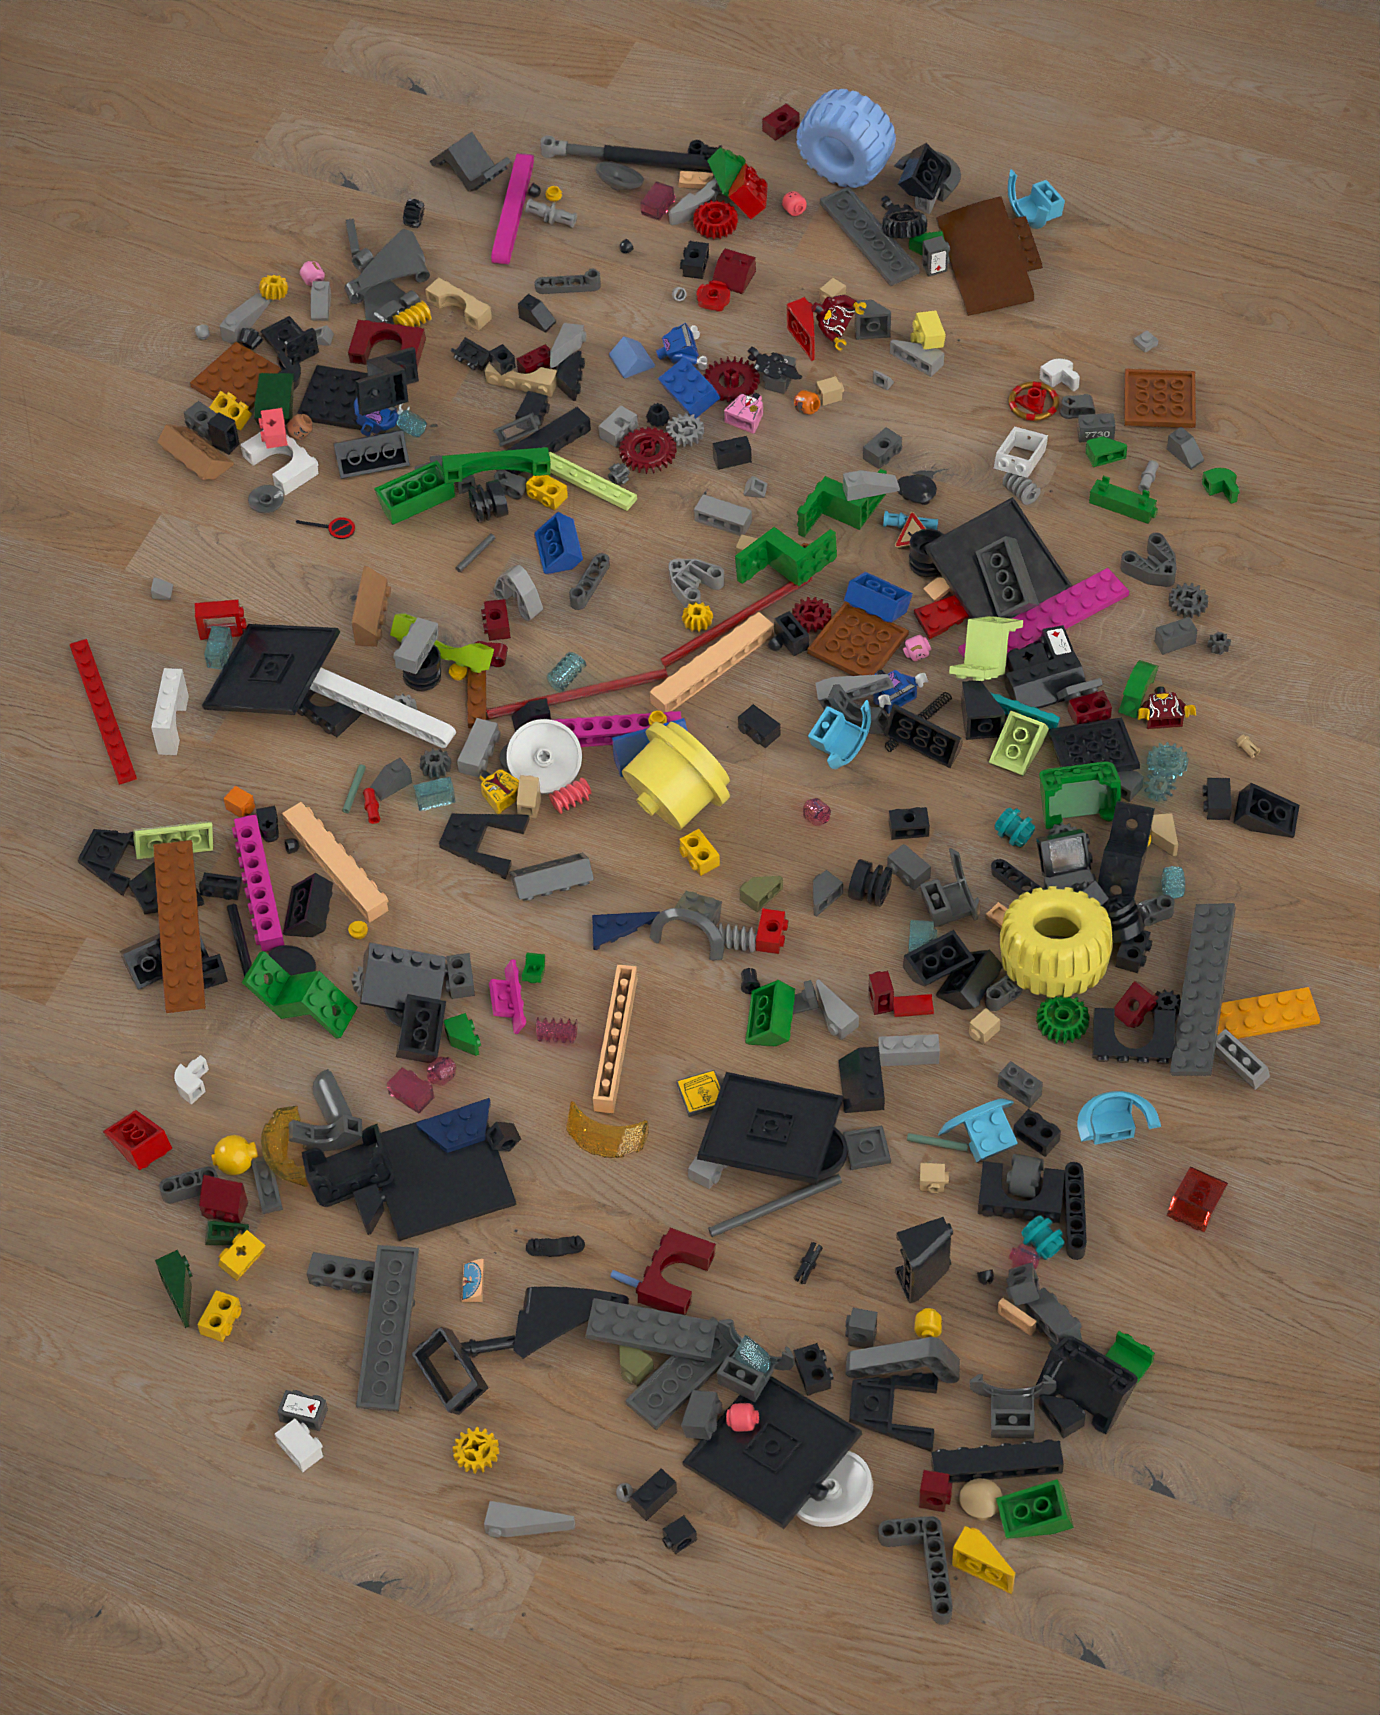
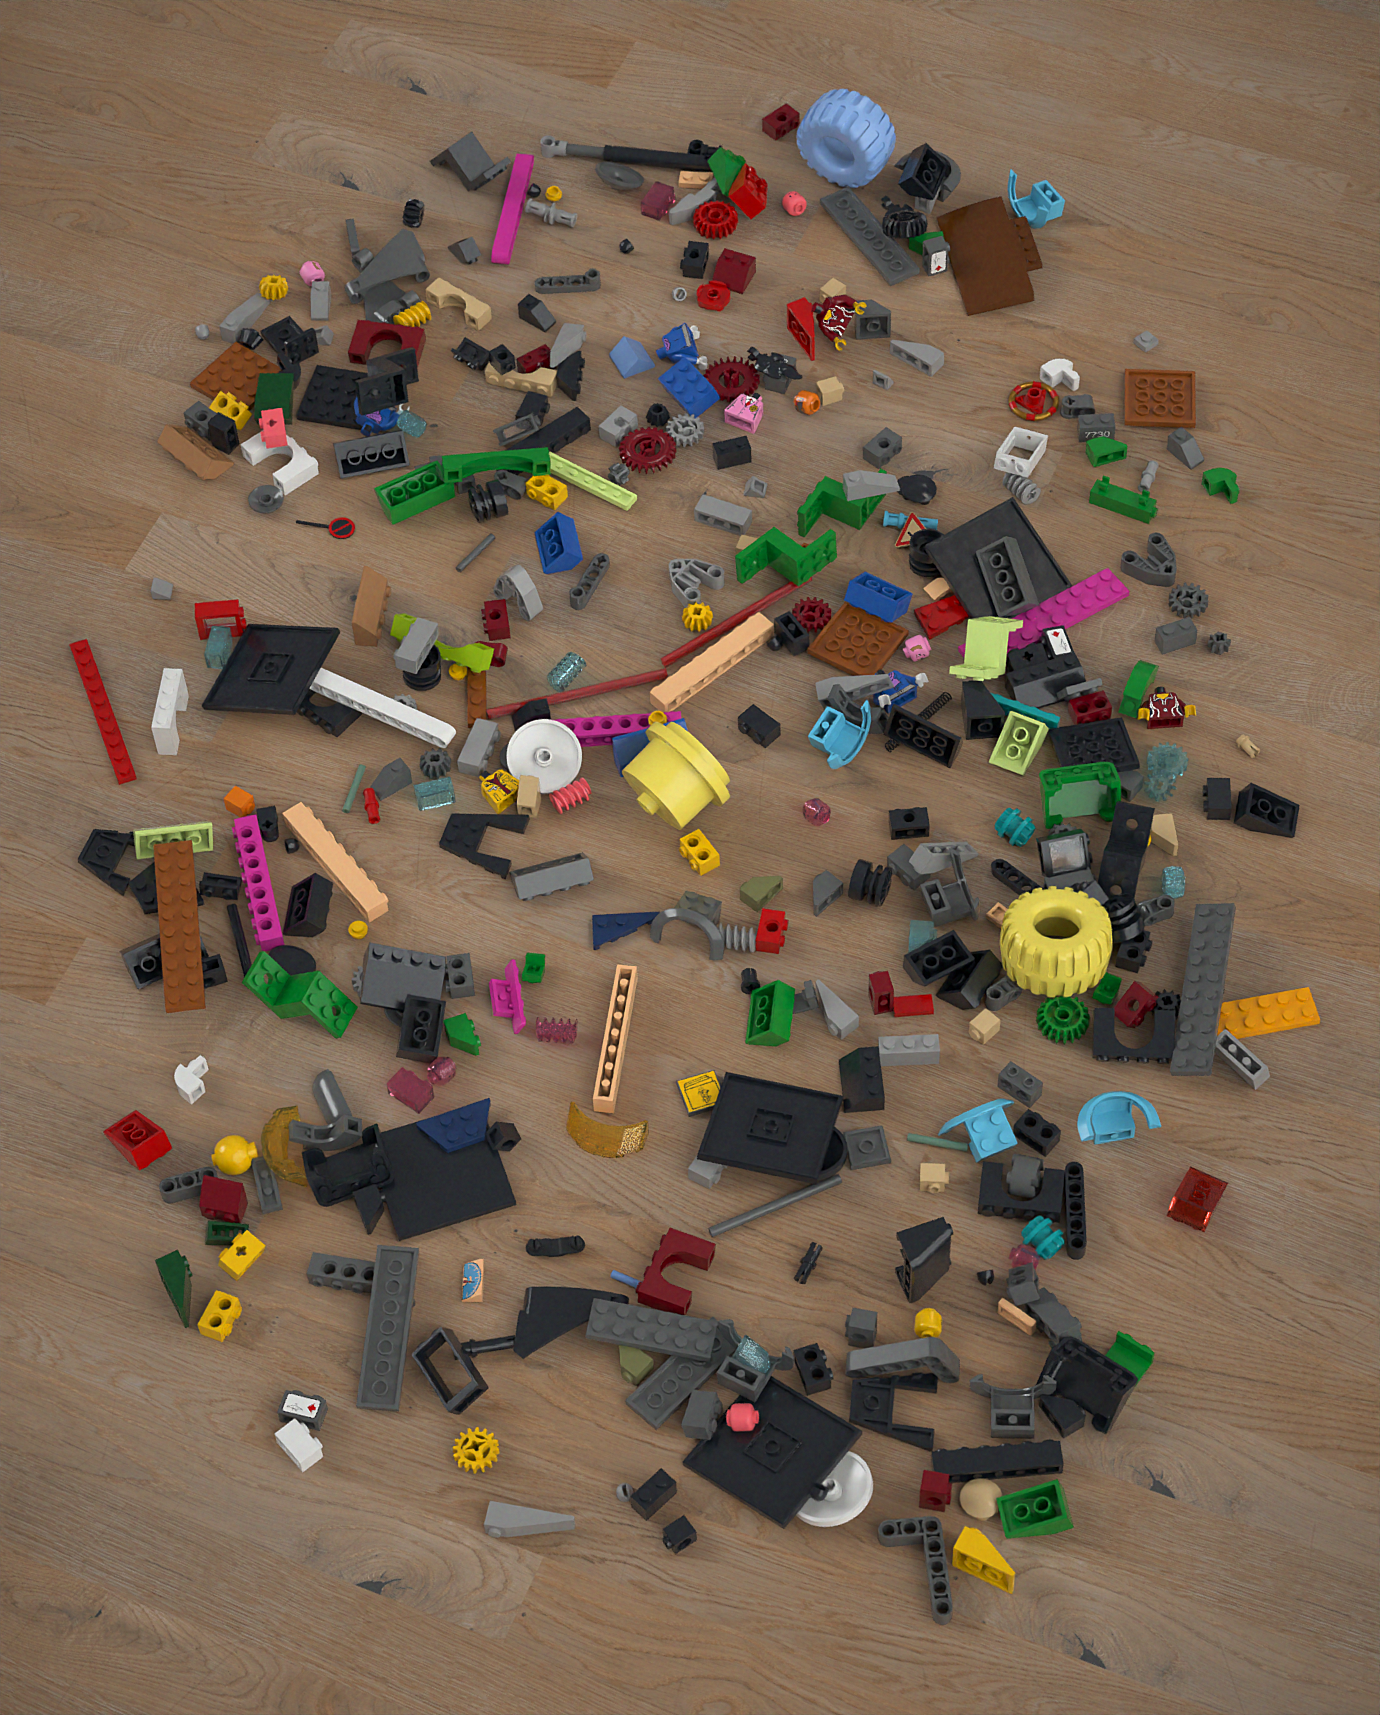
(299, 426): nougat head -> none
(465, 250): none -> black slope
(928, 330): light yellow brick -> none
(936, 856): none -> light grey slope
(1107, 989): none -> green bracket

